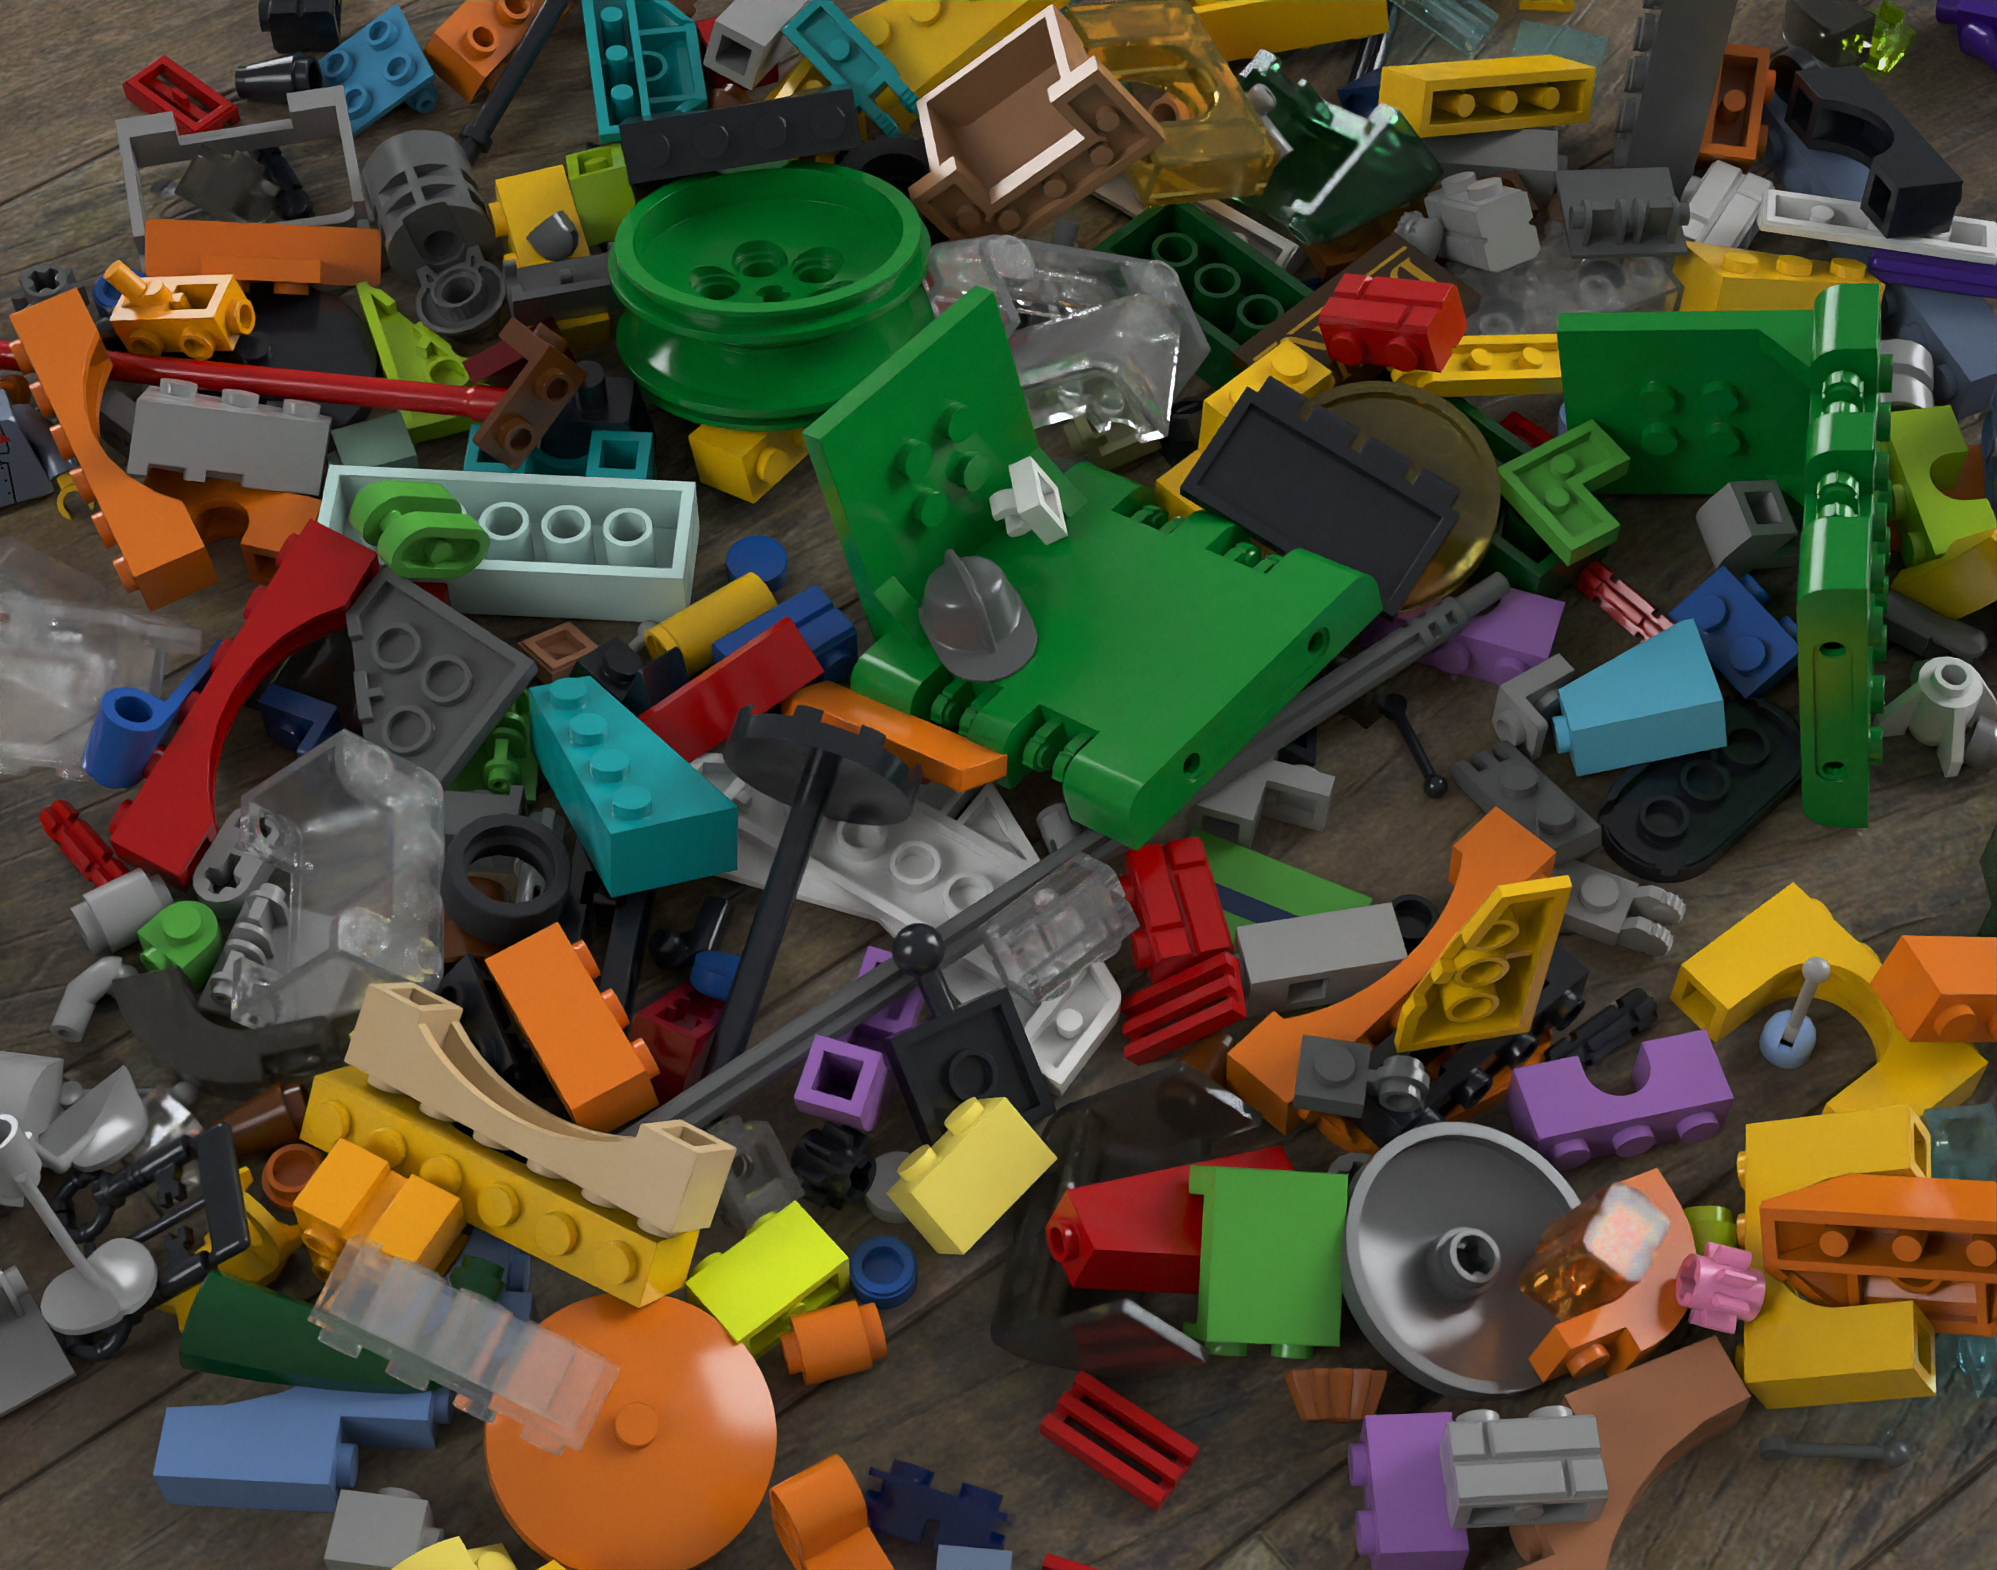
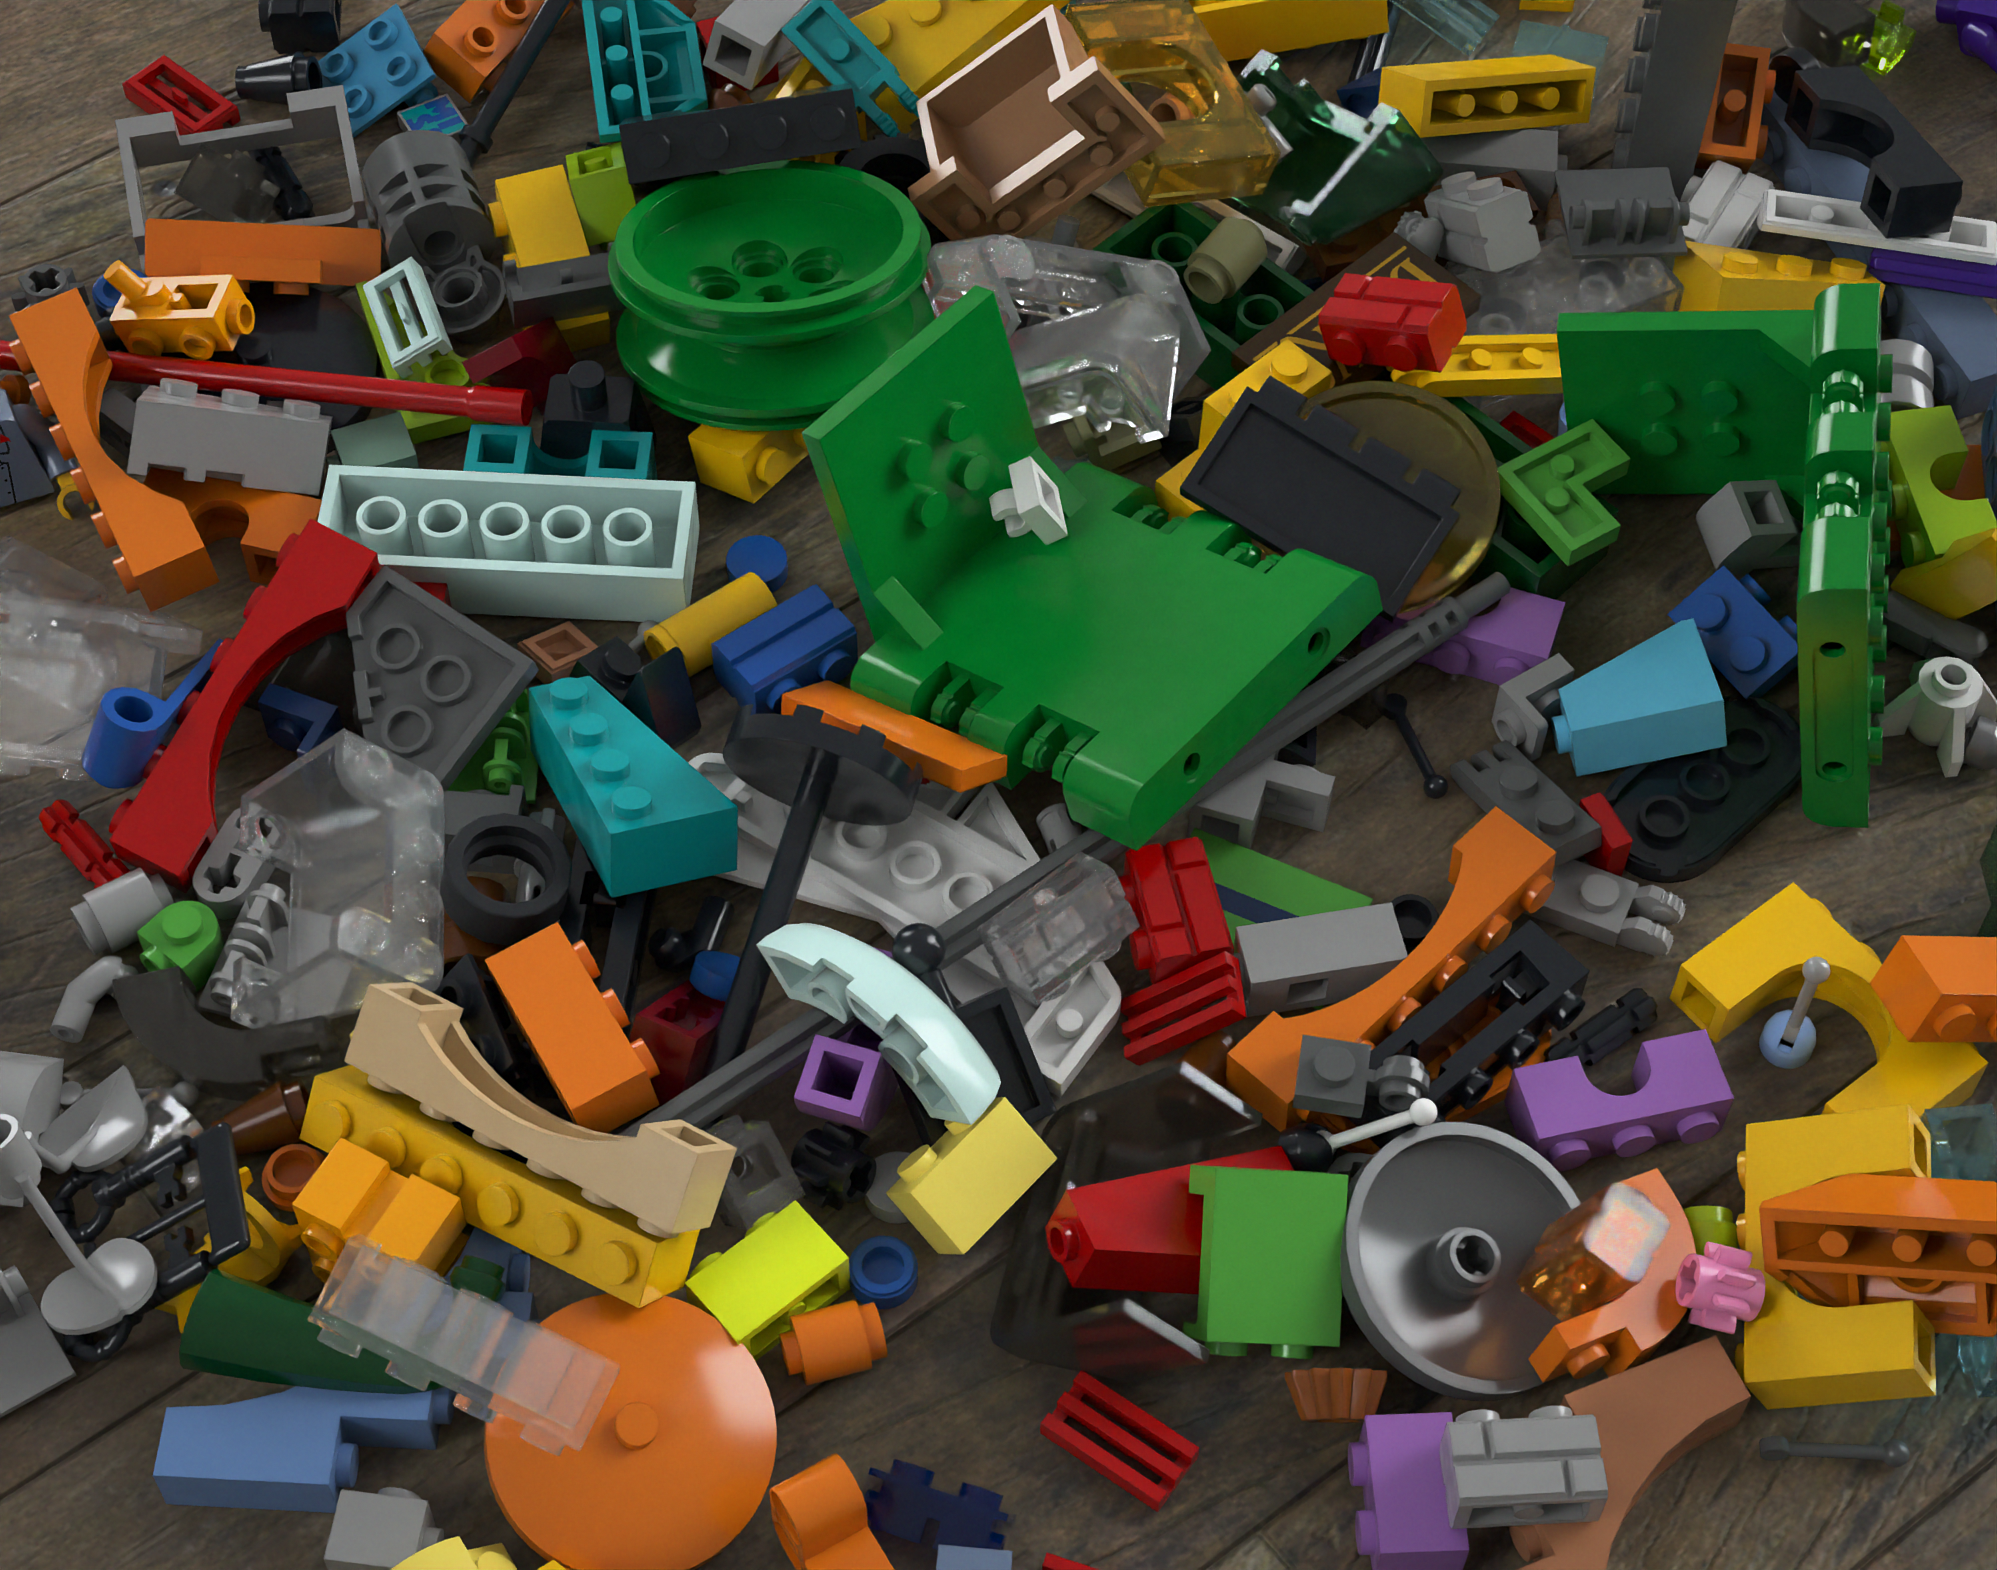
(418, 529): bright green brick -> none
(420, 346): none -> light aqua tile
(433, 115): none -> tile
(533, 397): reddish brown bracket -> none
(554, 237): dark grey hinge -> none
(756, 674): red tile -> none
(917, 1028): none -> light aqua brick
(976, 620): dark grey piece -> none
(1225, 260): none -> olive brick
(1315, 1148): none -> hinge
(1489, 969): yellow wedge -> none
(1615, 837): none -> red tile
(1622, 601): red axle -> none

